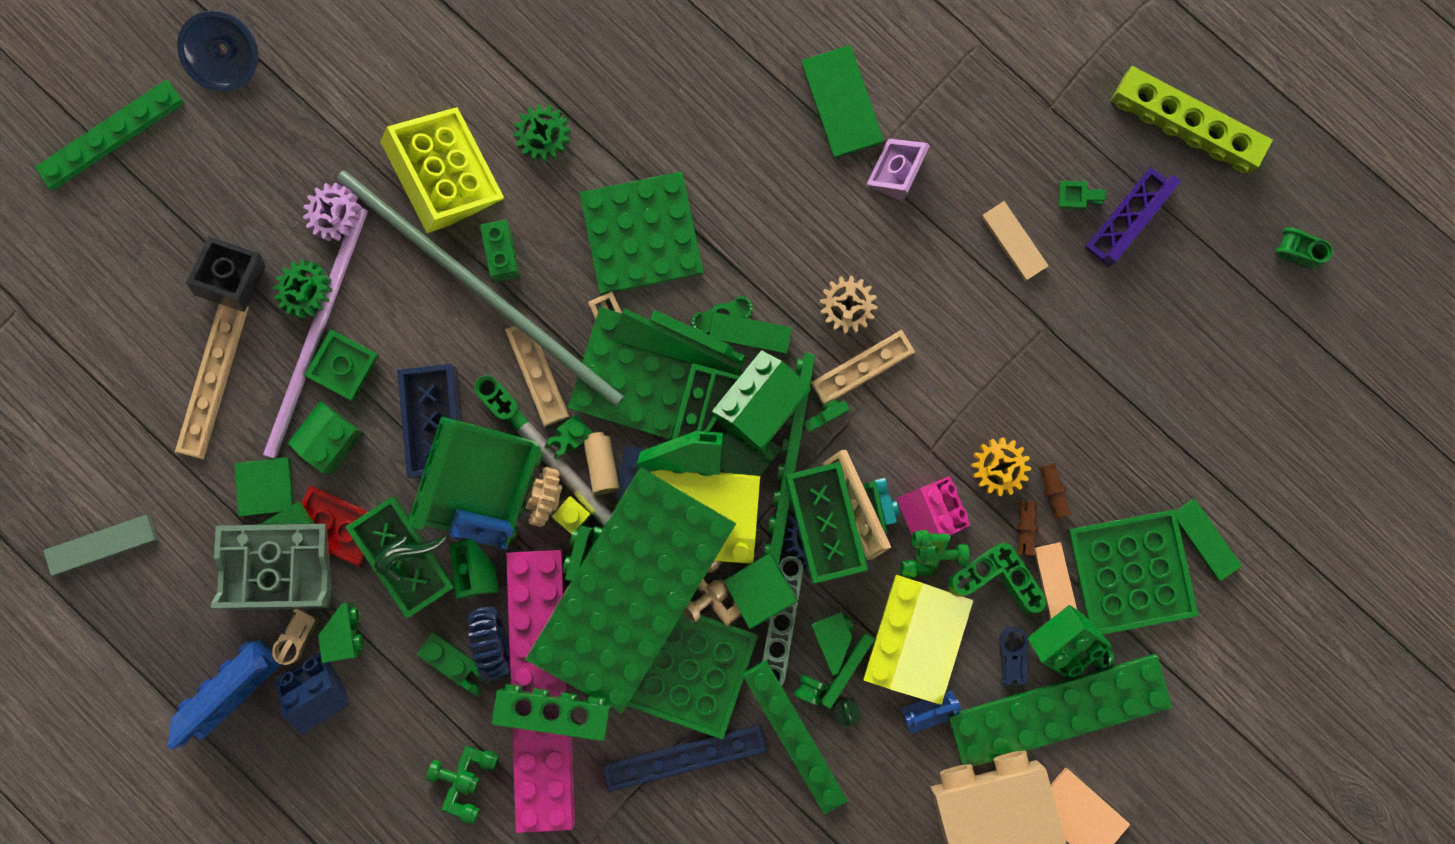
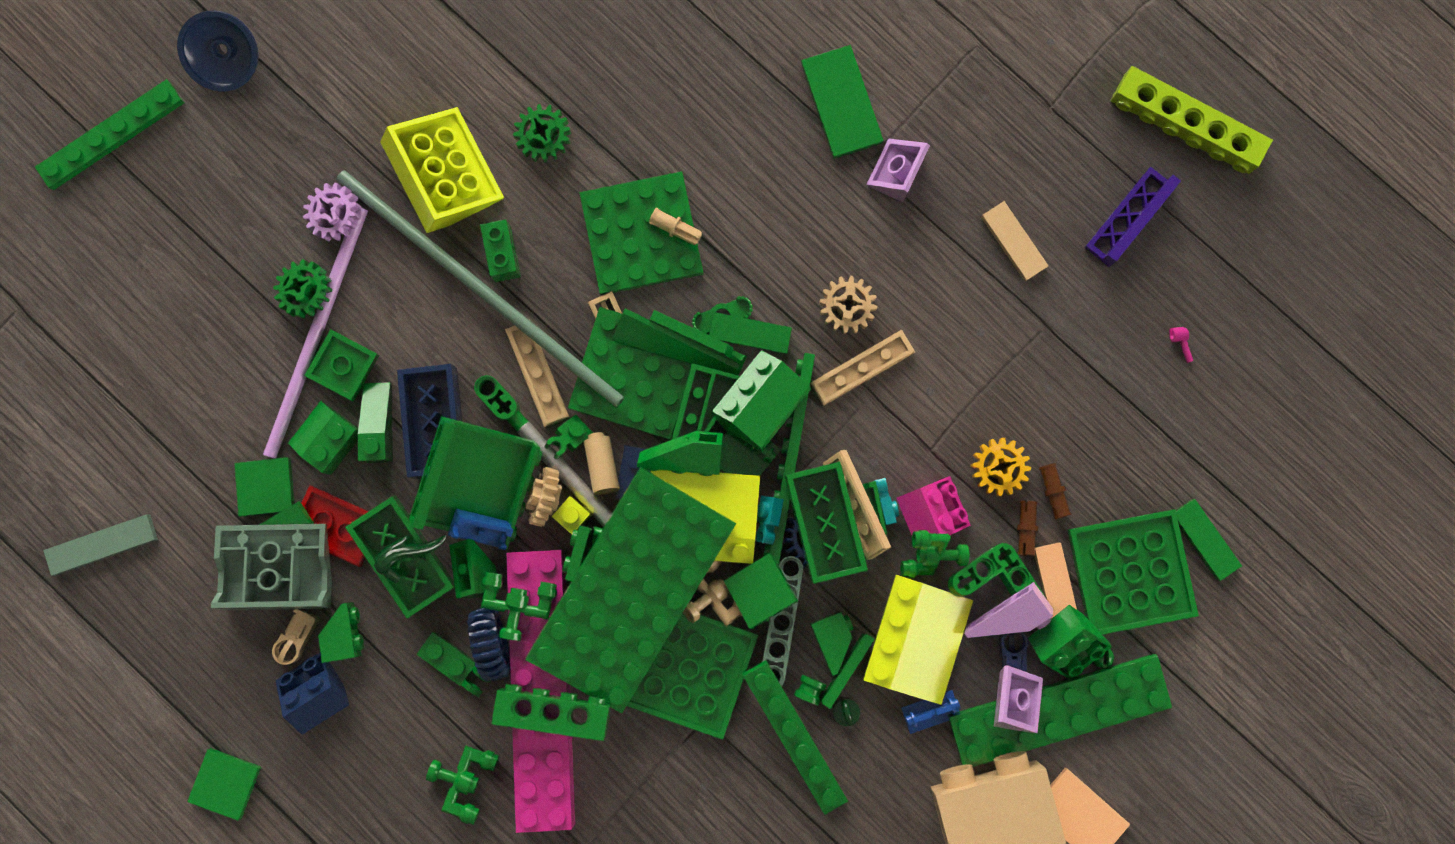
(211, 381): tan tile -> none
(222, 694): blue piece -> none
(224, 784): none -> green tile
(226, 274): black brick -> none
(375, 424): none -> green slope
(516, 602): none -> green piece
(675, 227): none -> tan axle
(683, 758): dark blue tile -> none
(768, 516): none -> teal plate
(831, 411): green plate -> none
(1016, 614): none -> lavender slope
(1018, 700): none -> lavender slope
(1076, 195): green plate -> none
(1181, 335): none -> dark pink hand
(1298, 247): green piece -> none

